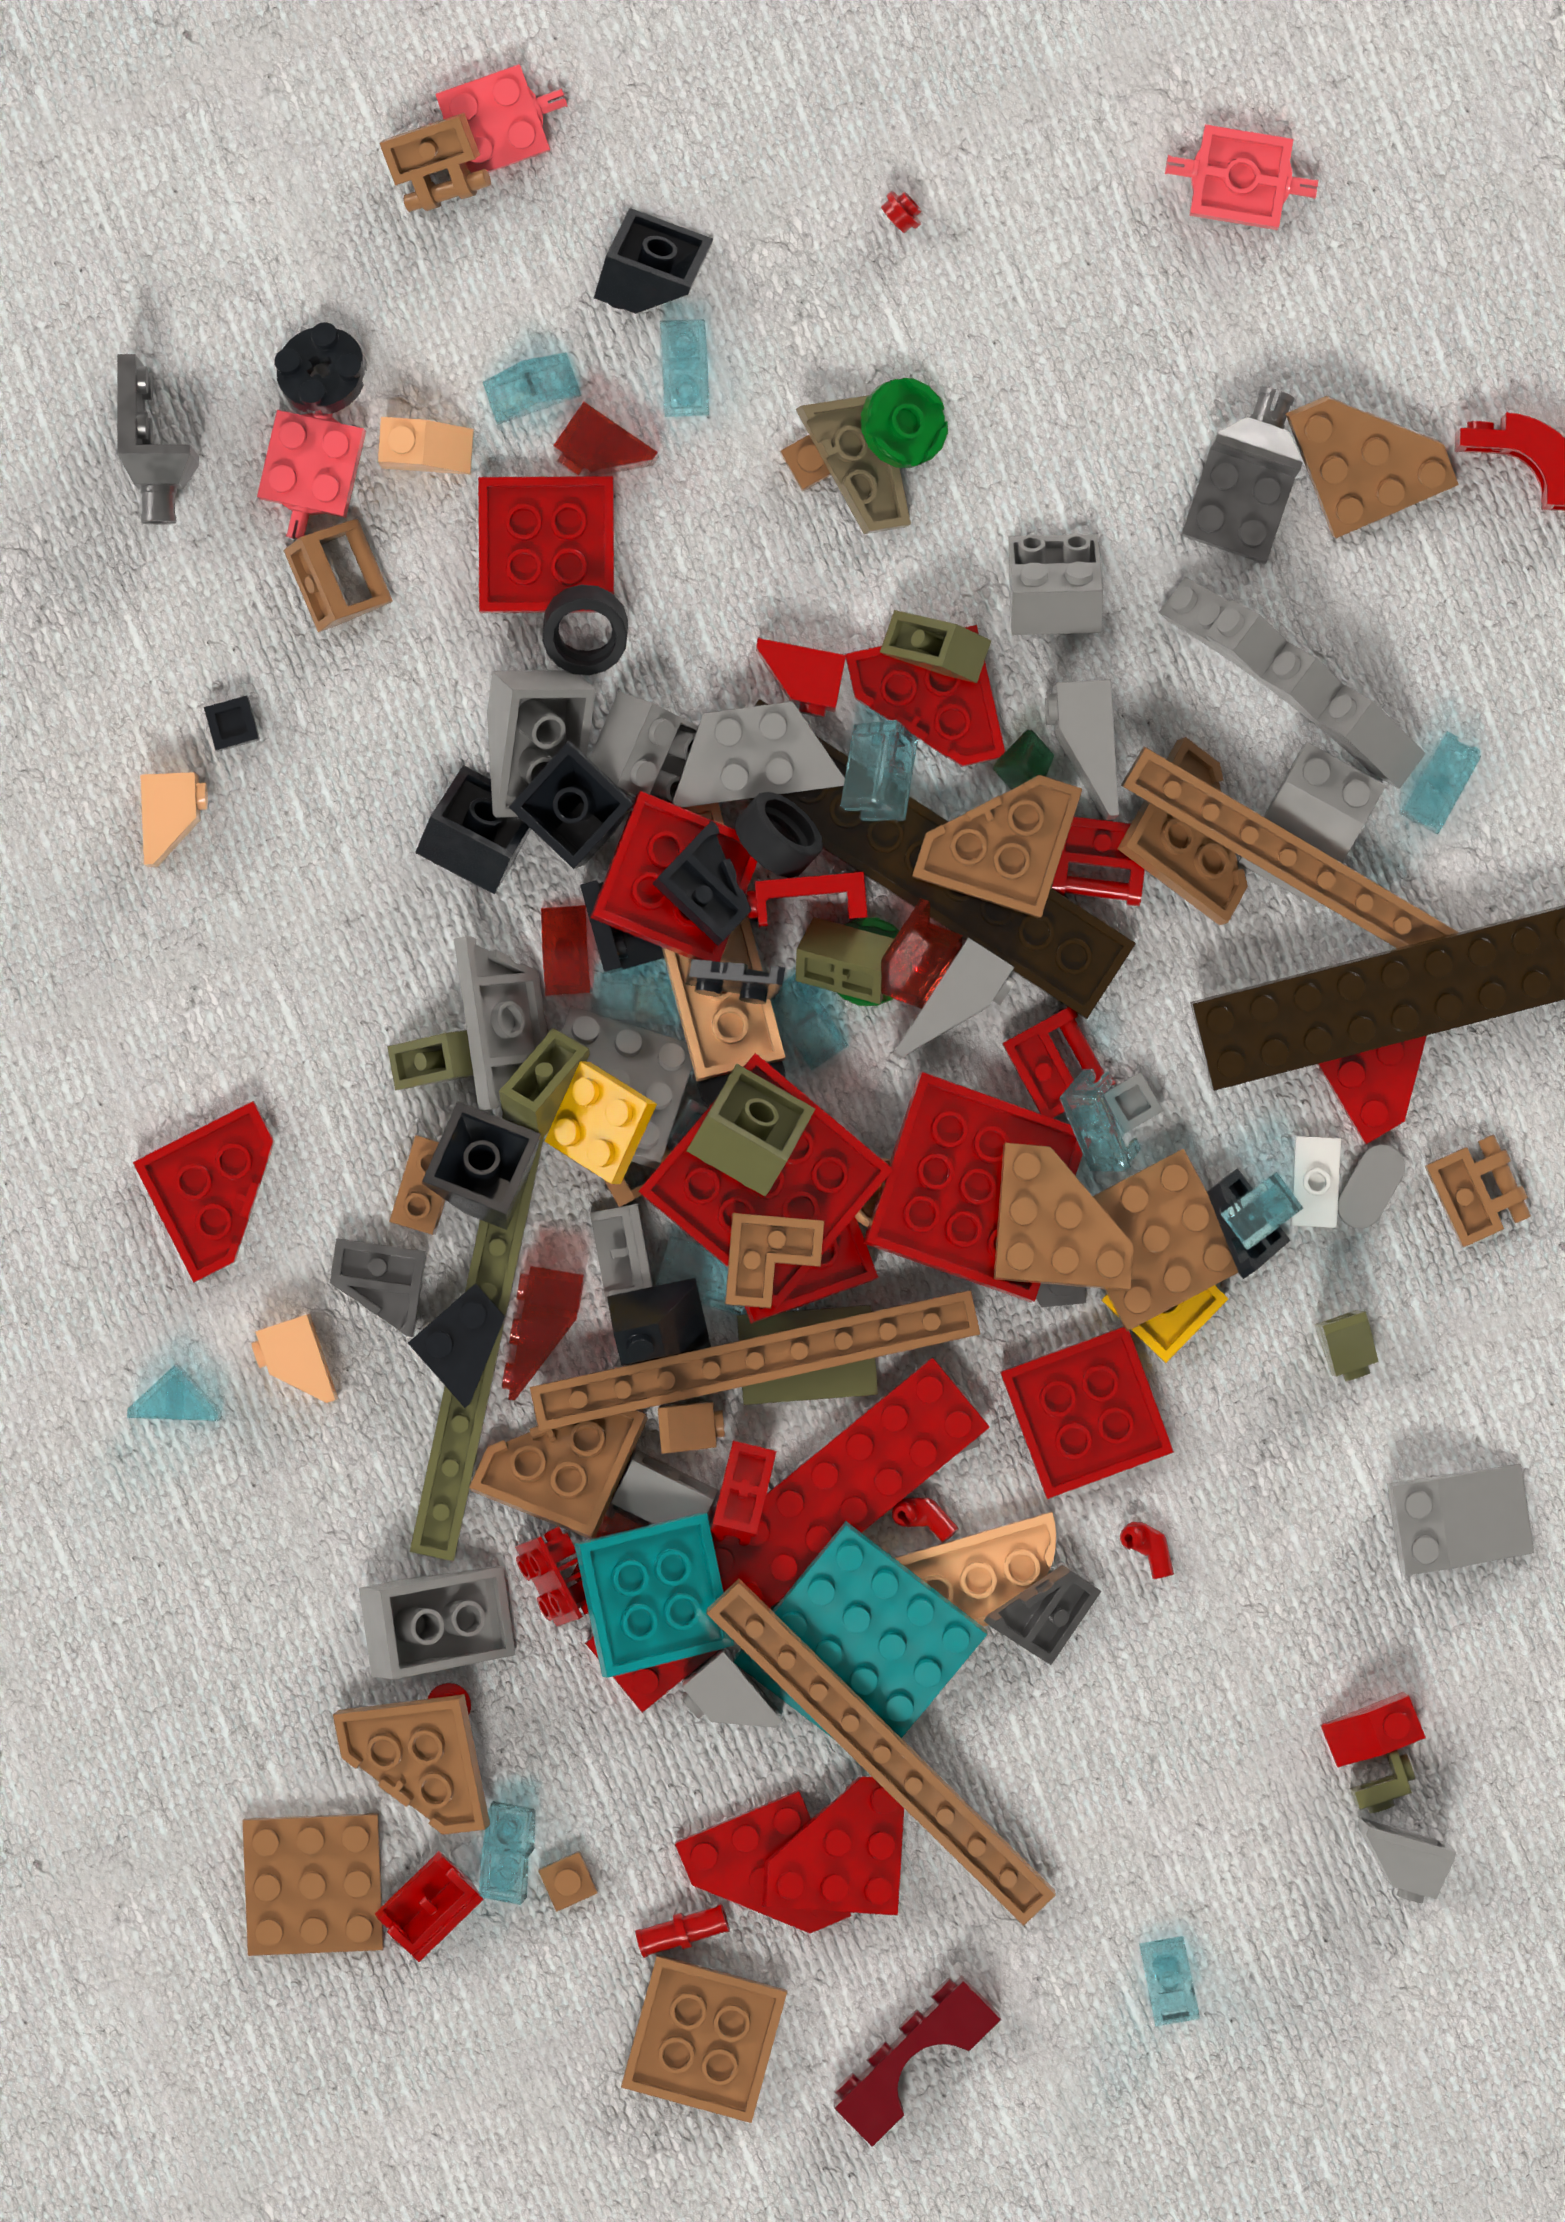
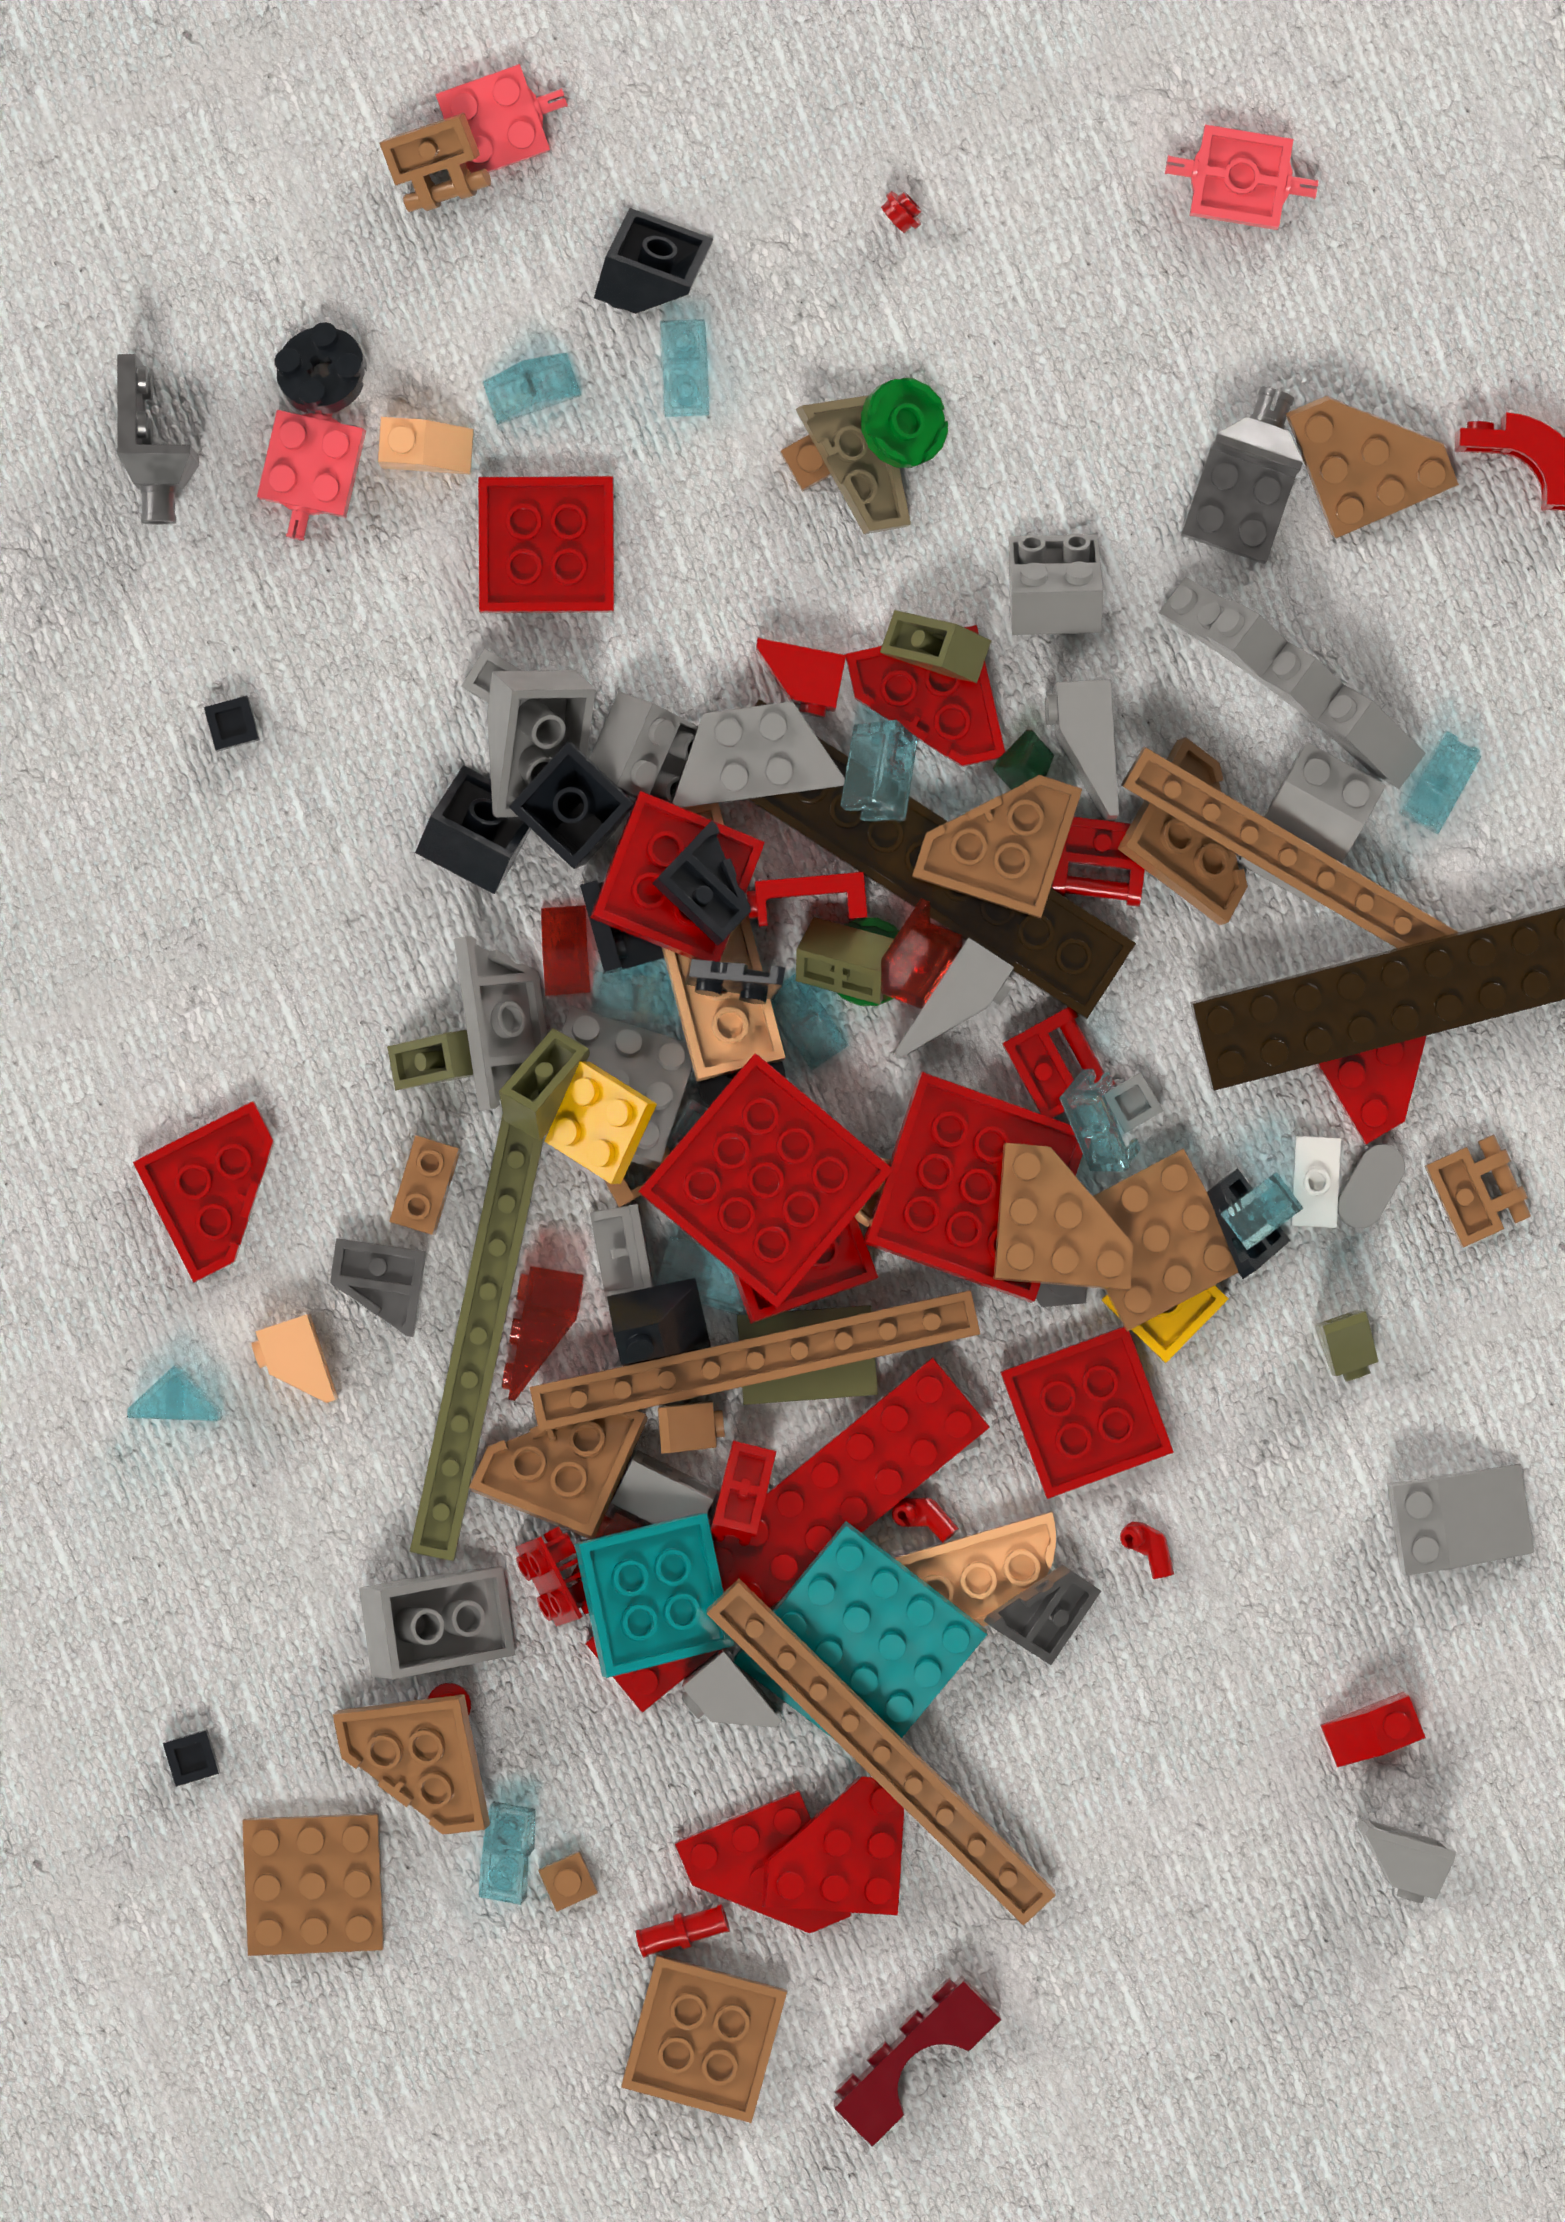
(169, 812): light nougat slope -> none
(191, 1757): none -> black plate
(319, 583): medium nougat tile -> none
(429, 1906): red hinge -> none
(461, 1342): black wing -> none
(480, 676): none -> light grey plate
(482, 1164): black slope -> none
(582, 661): black tyre -> none
(600, 446): clear red slope -> none
(751, 1130): olive slope -> none
(760, 1243): medium nougat plate -> none
(778, 834): black tyre -> none
(1169, 1981): clear light blue slope -> none
(1379, 1793): olive bracket -> none

